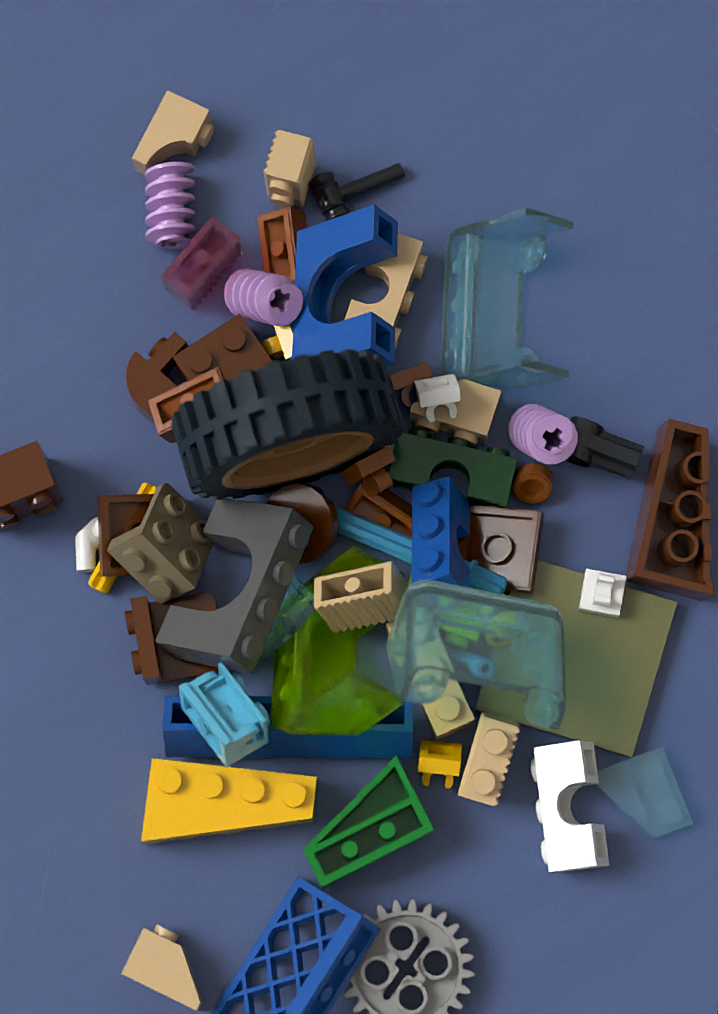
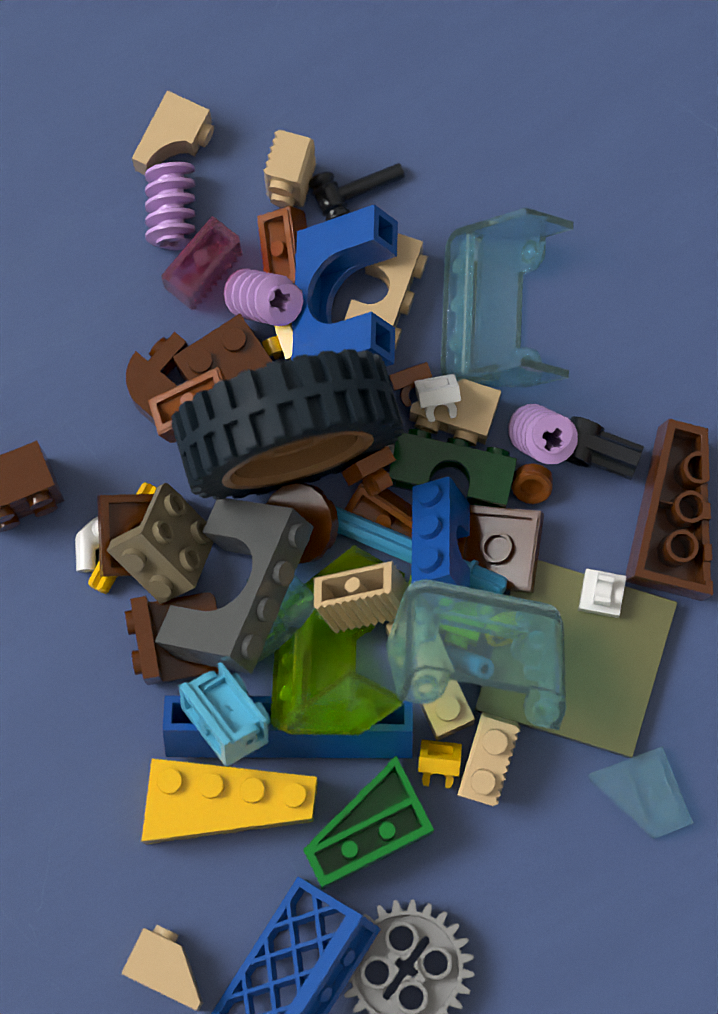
(559, 774): white arch -> none

